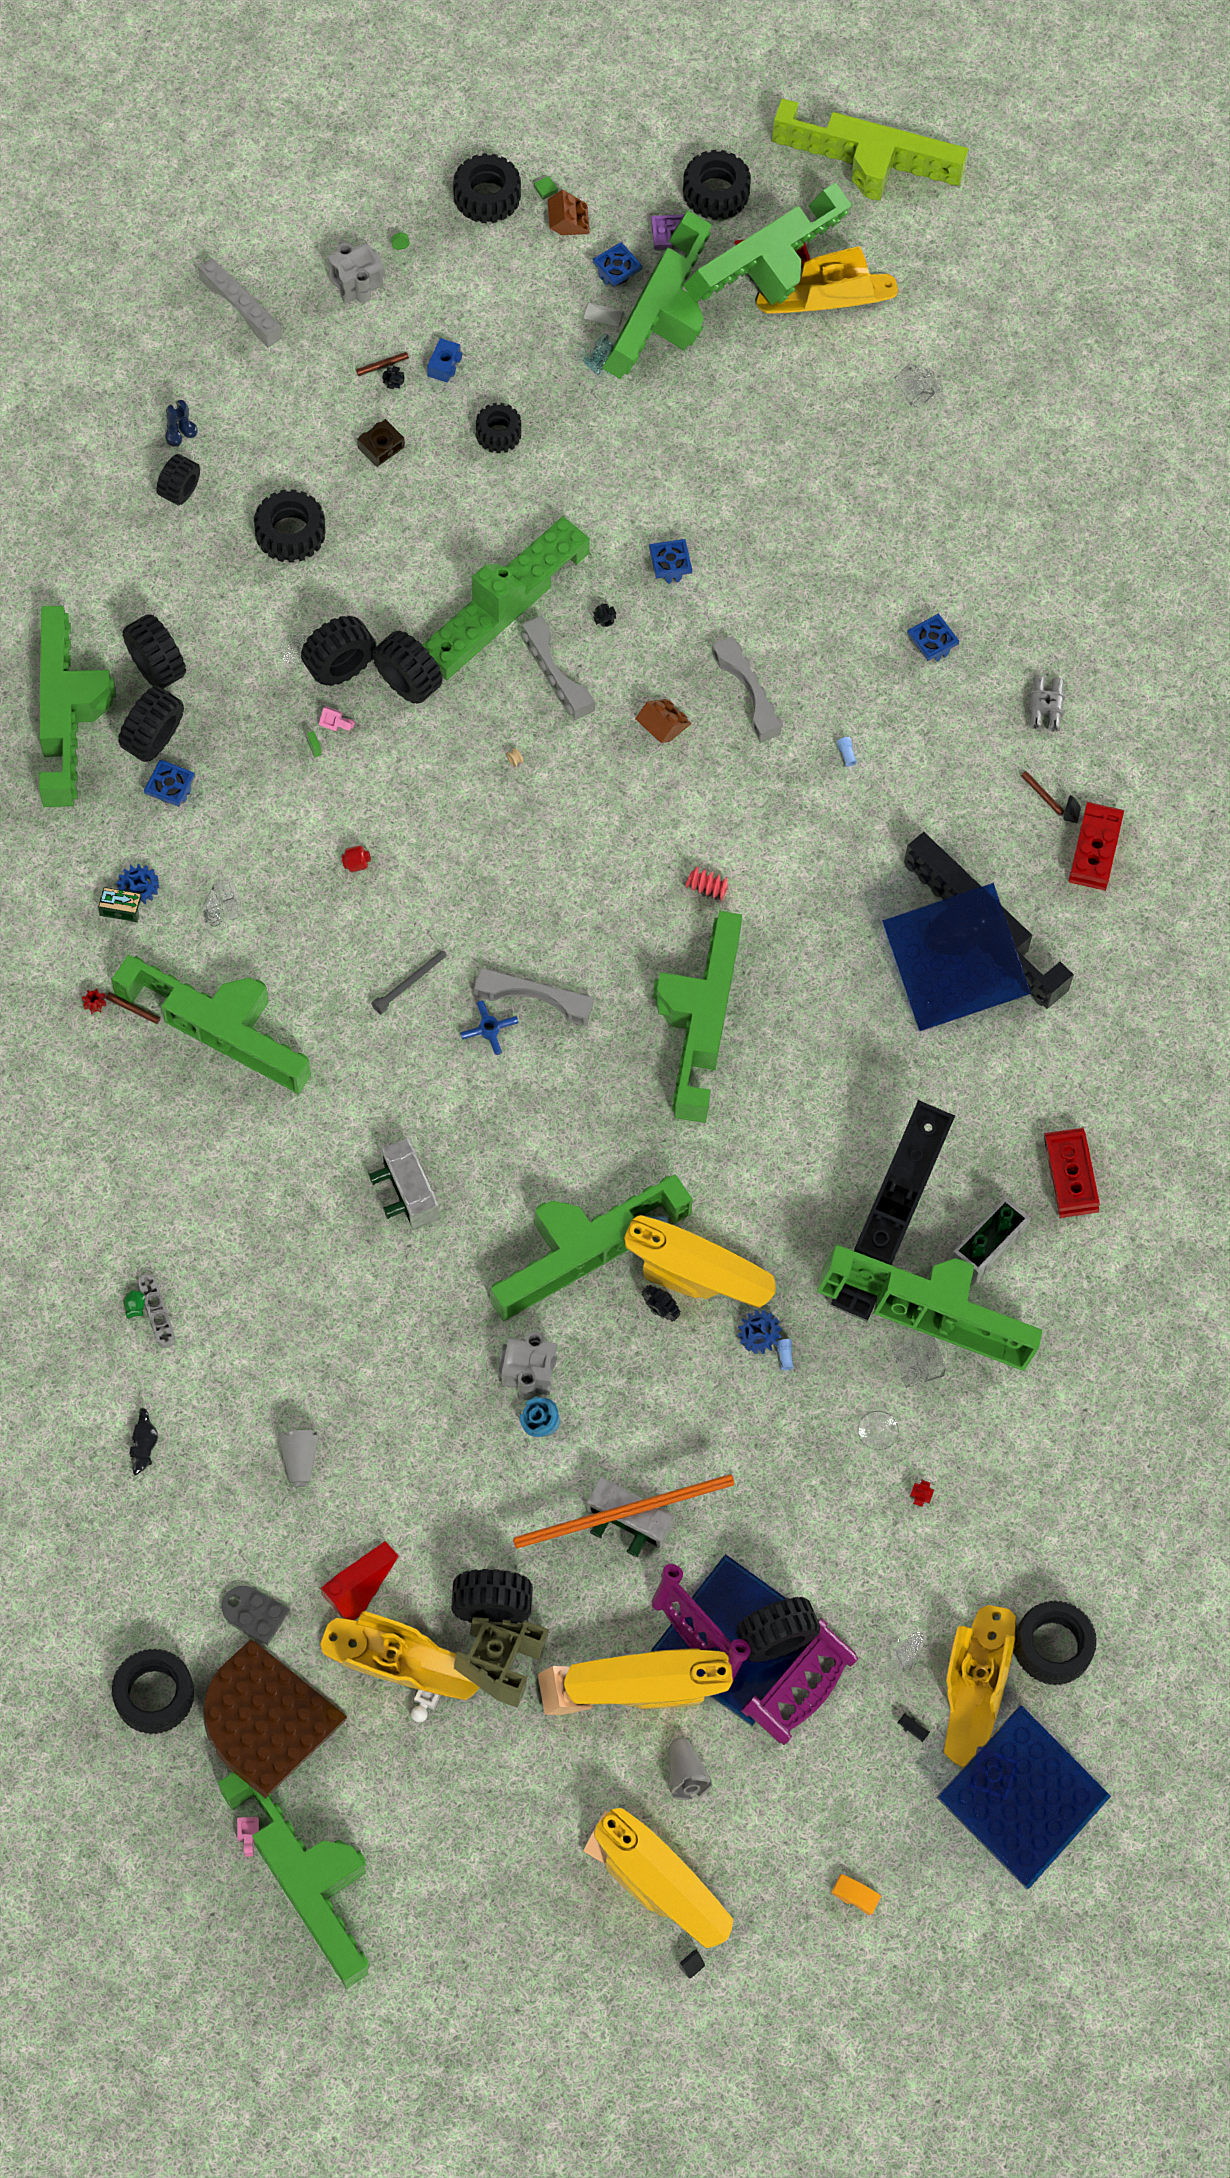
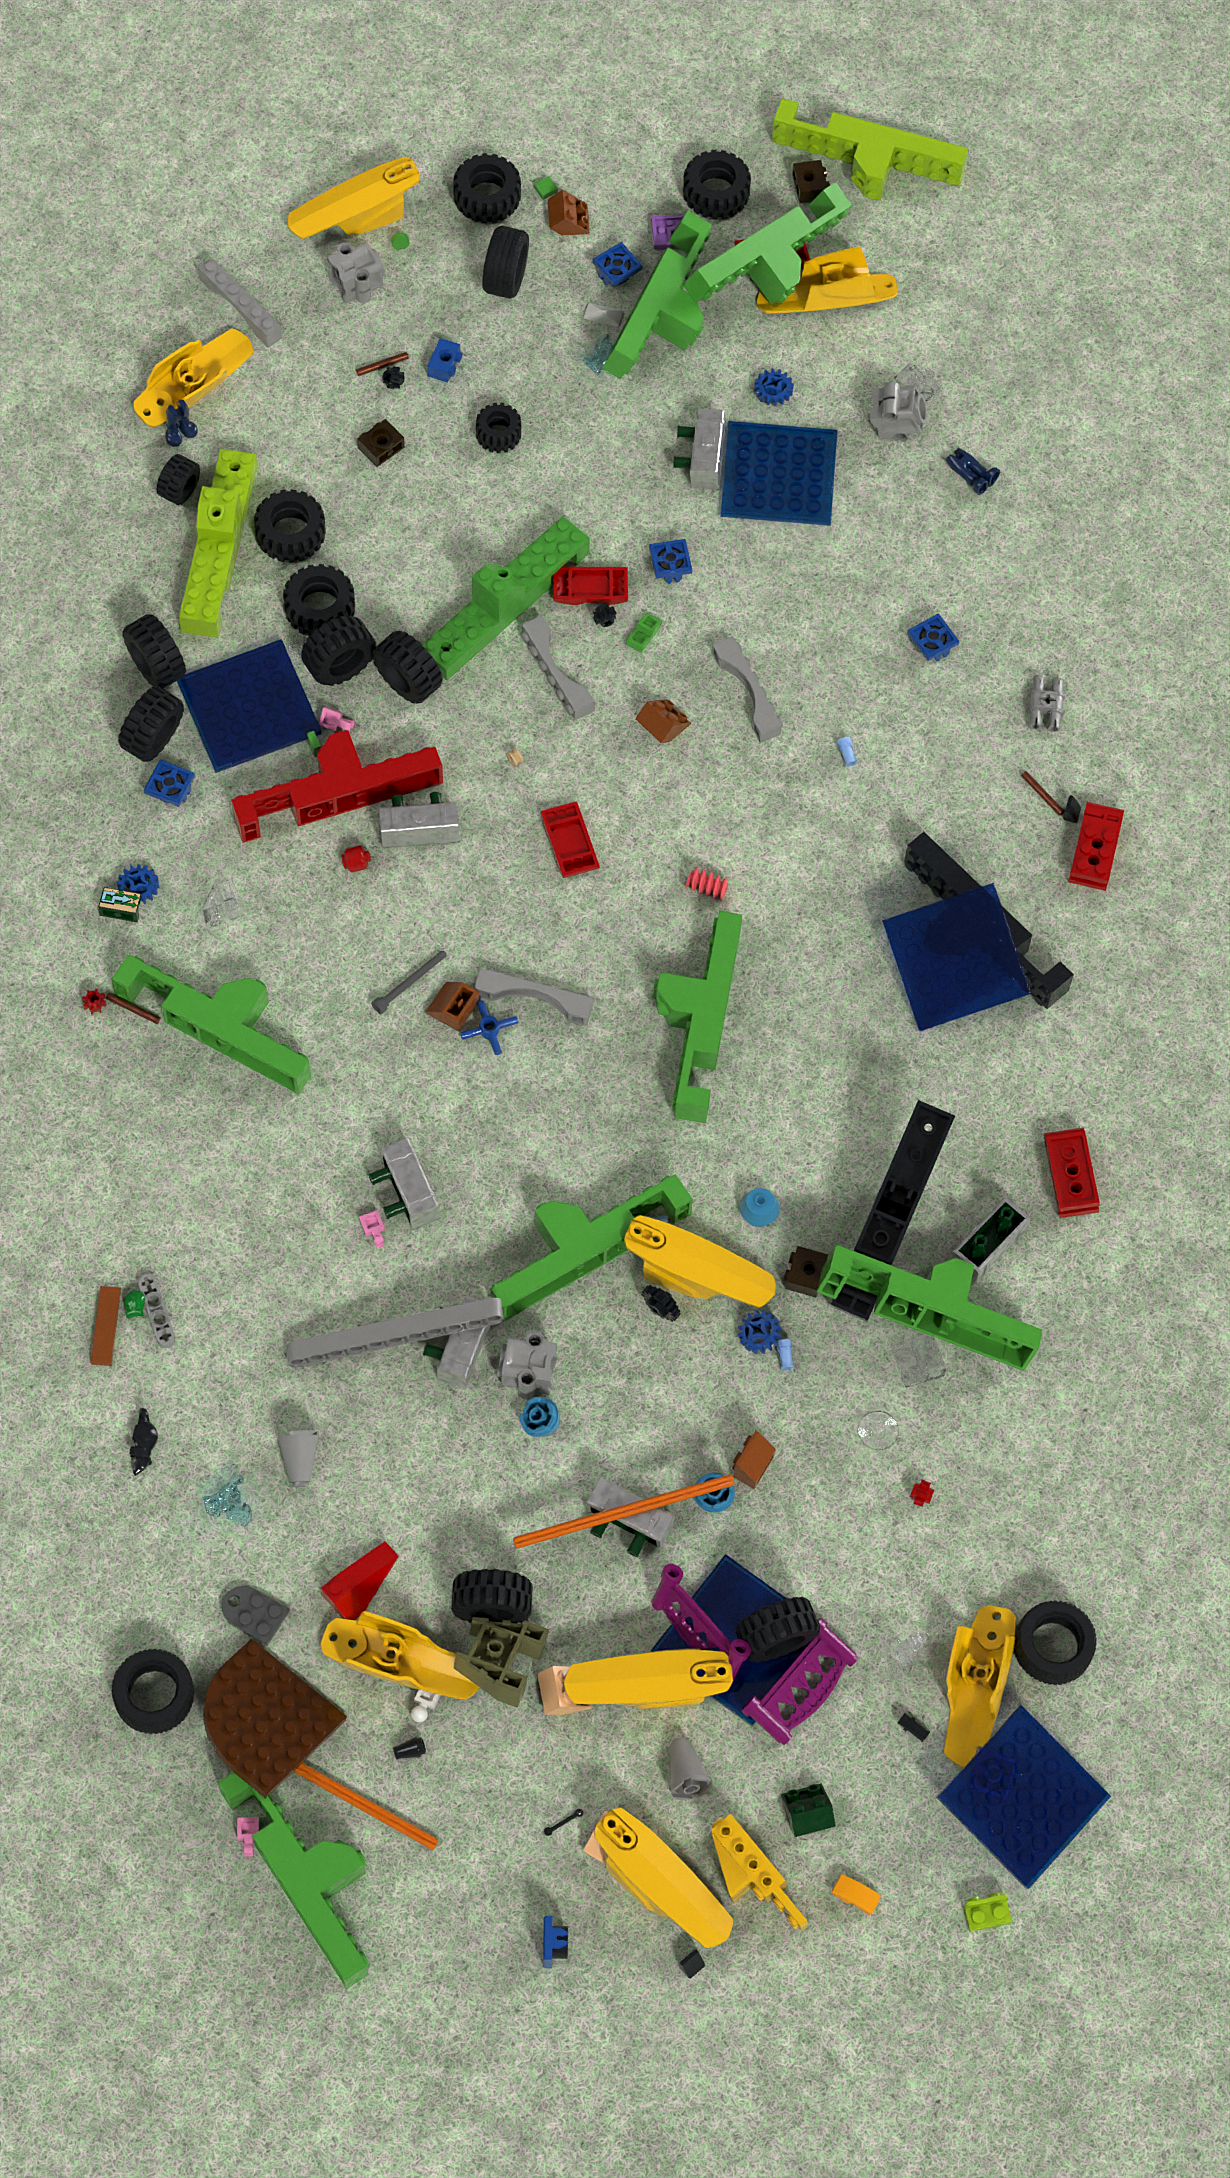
(64, 702): bright green piece -> none
(106, 1326): none -> dark orange tile
(191, 374): none -> yellow piece
(219, 533): none -> lime piece
(227, 1502): none -> clear light blue animal
(248, 705): none -> clear blue tile
(317, 580): none -> black tyre
(338, 786): none -> red piece
(358, 203): none -> yellow piece
(367, 1806): none -> orange axle
(373, 1225): none -> bright pink plate
(395, 1332): none -> light grey beam
(410, 1749): none -> black cone
(419, 823): none -> flat silver piece
(454, 1004): none -> dark orange slope
(459, 1354): none -> flat silver piece
(505, 262): none -> black tyre
(548, 1831): none -> black hinge
(554, 1942): none -> blue piece
(569, 839): none -> red slope
(590, 585): none -> red slope
(644, 632): none -> bright green slope
(707, 448): none -> flat silver piece
(717, 1500): none -> dark azure cone
(740, 1871): none -> yellow wedge
(753, 1460): none -> dark orange slope
(759, 1207): none -> dark azure cone
(773, 387): none -> blue gear
(779, 473): none -> clear blue tile
(803, 1260): none -> dark brown brick
(808, 1810): none -> dark green slope
(809, 180): none -> dark brown brick
(898, 411): none -> light grey piece
(964, 462): none -> dark blue piece
(987, 1912): none -> lime bracket

